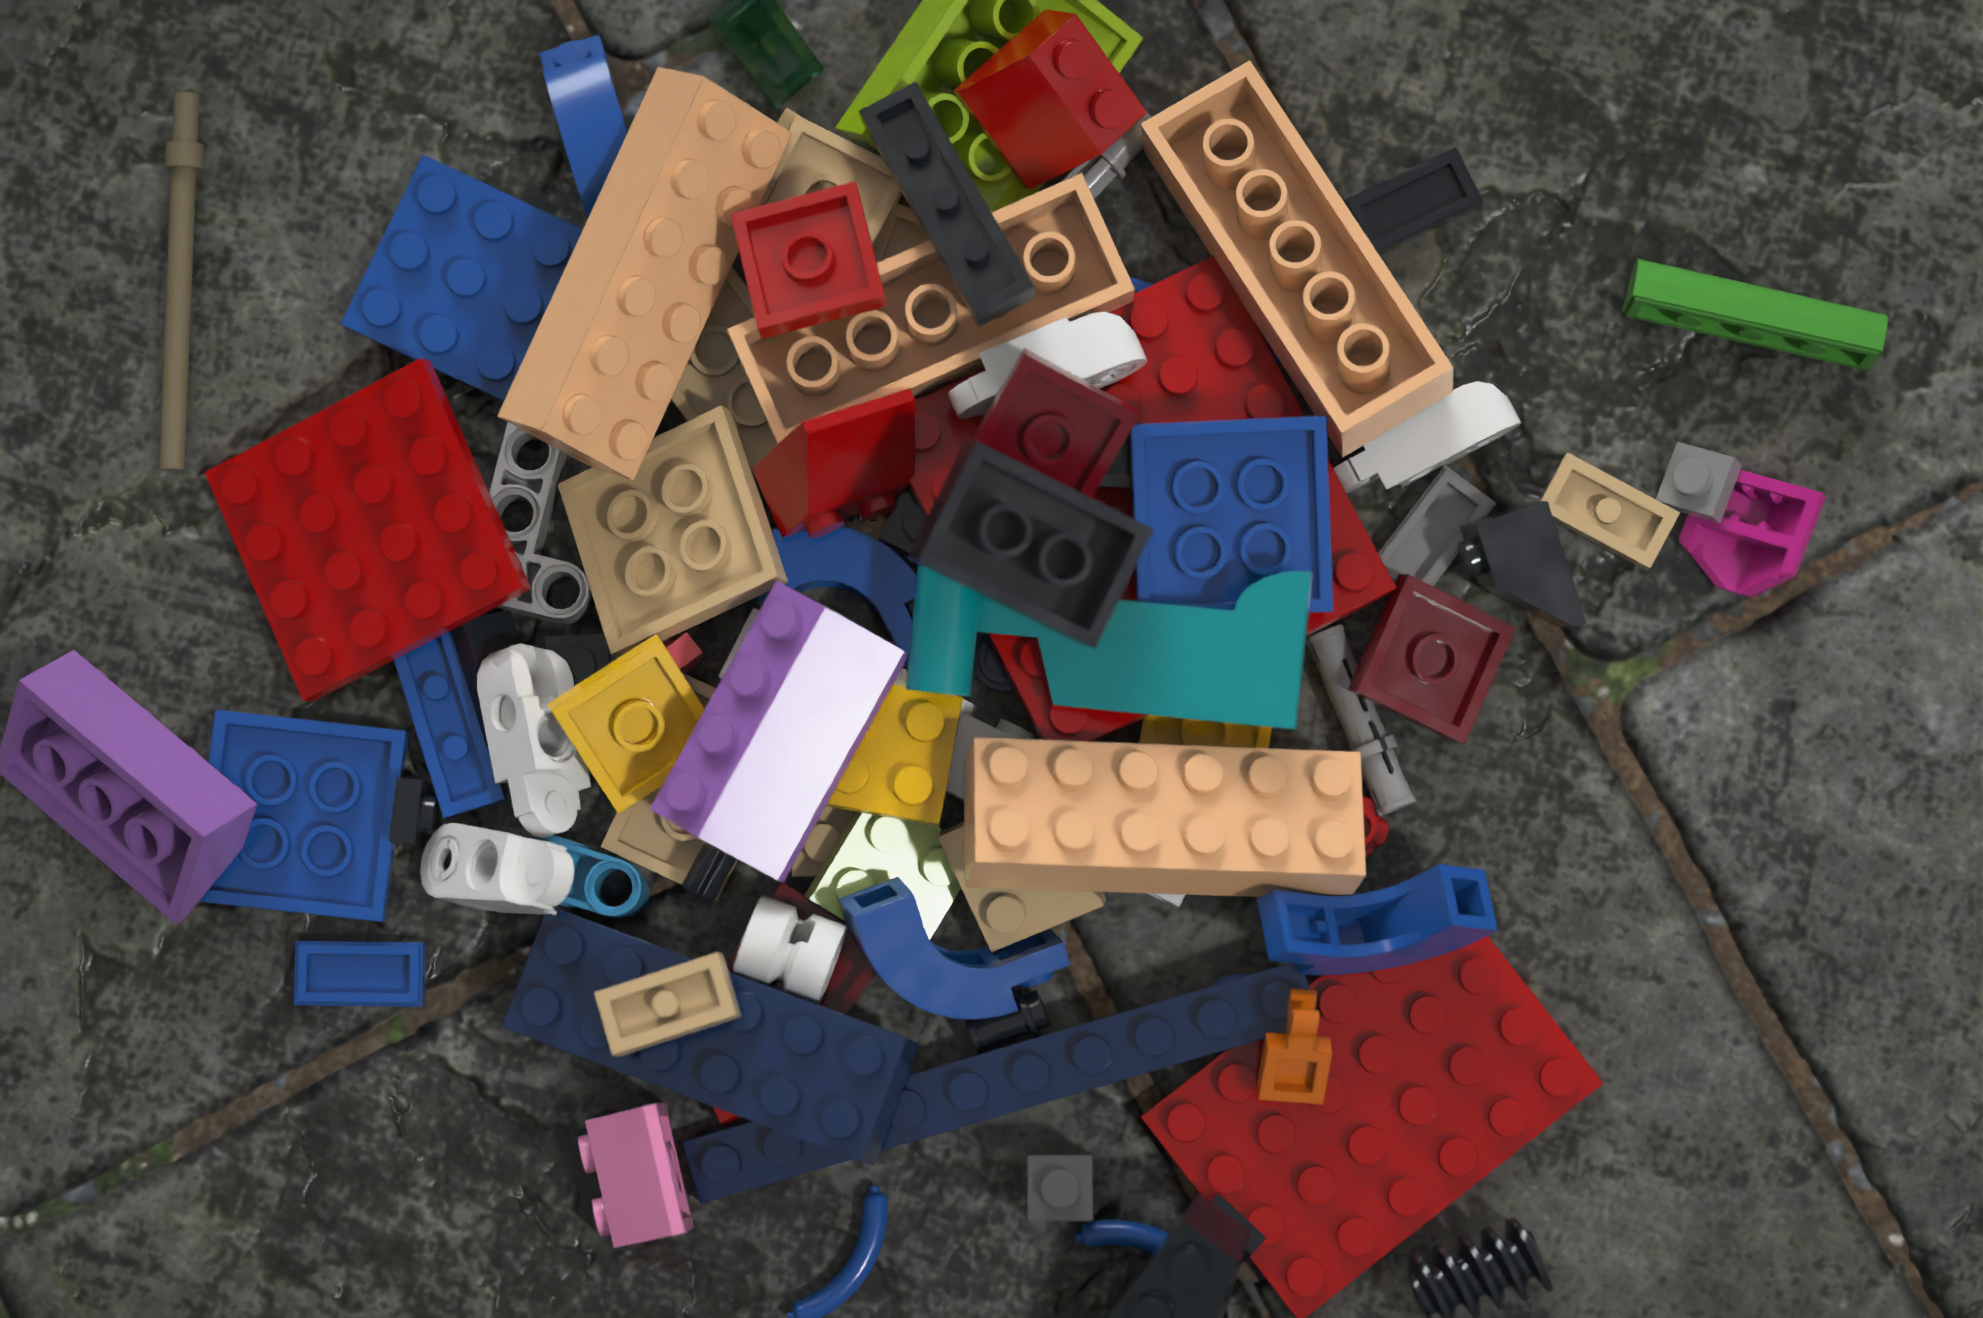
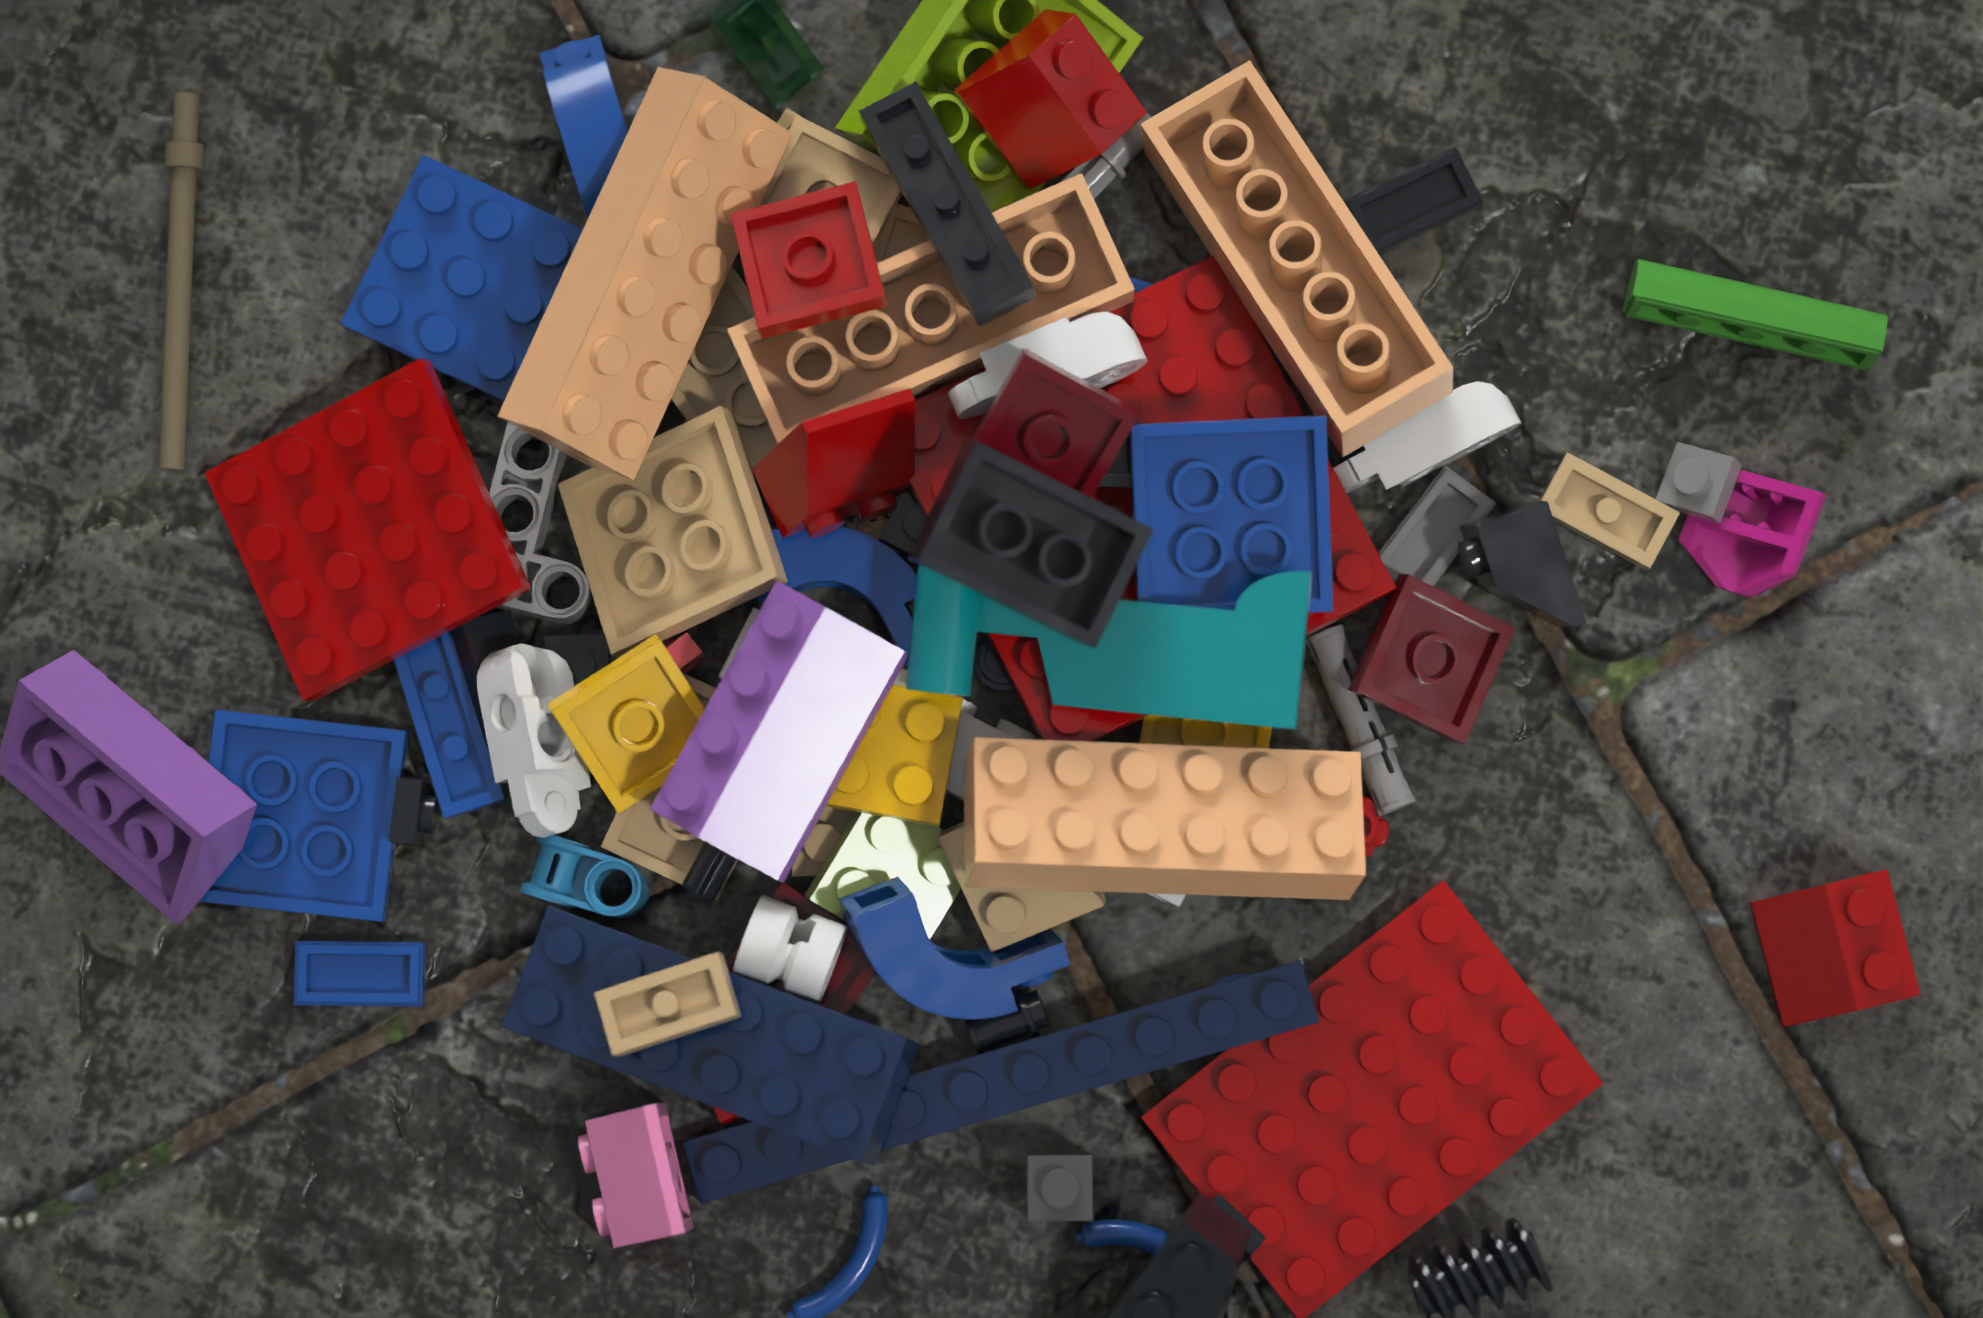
(495, 870): white piece -> none
(1296, 1062): orange plate -> none
(1381, 927): blue arch -> none
(1835, 948): none -> red slope

